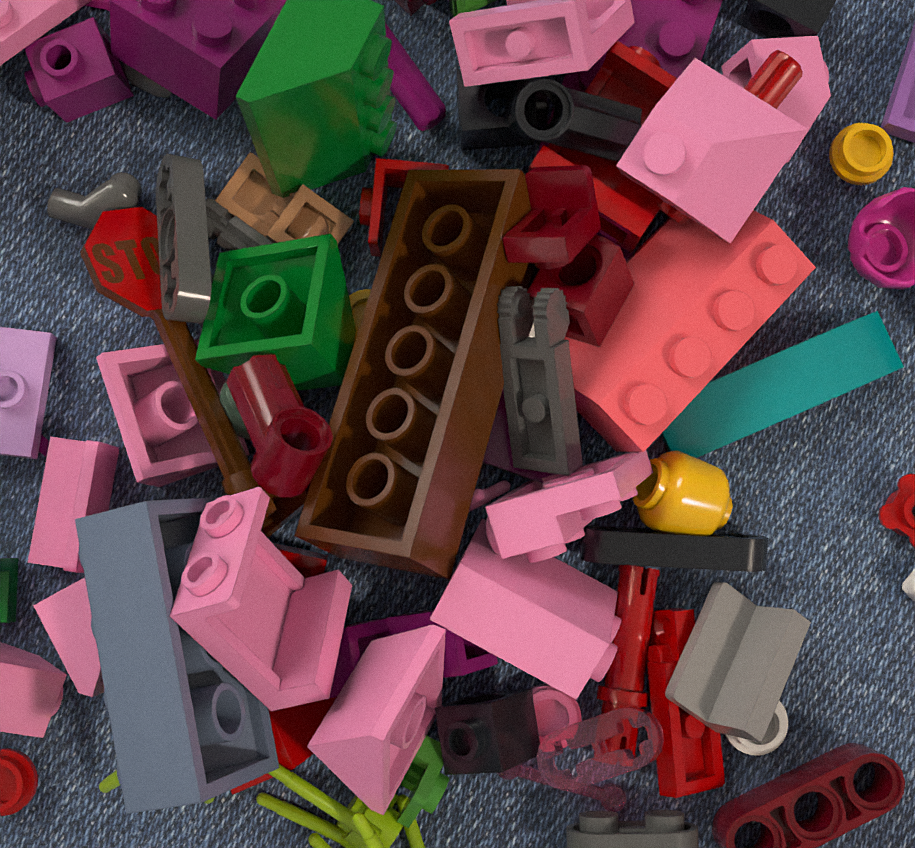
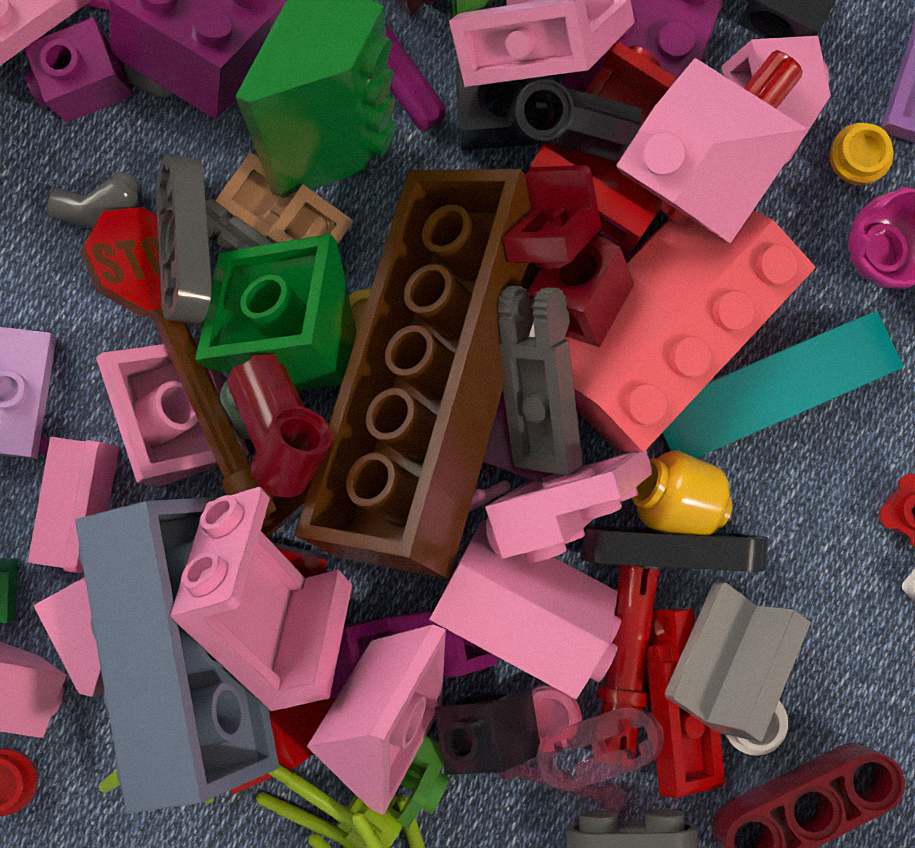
(373, 200): red bracket -> none

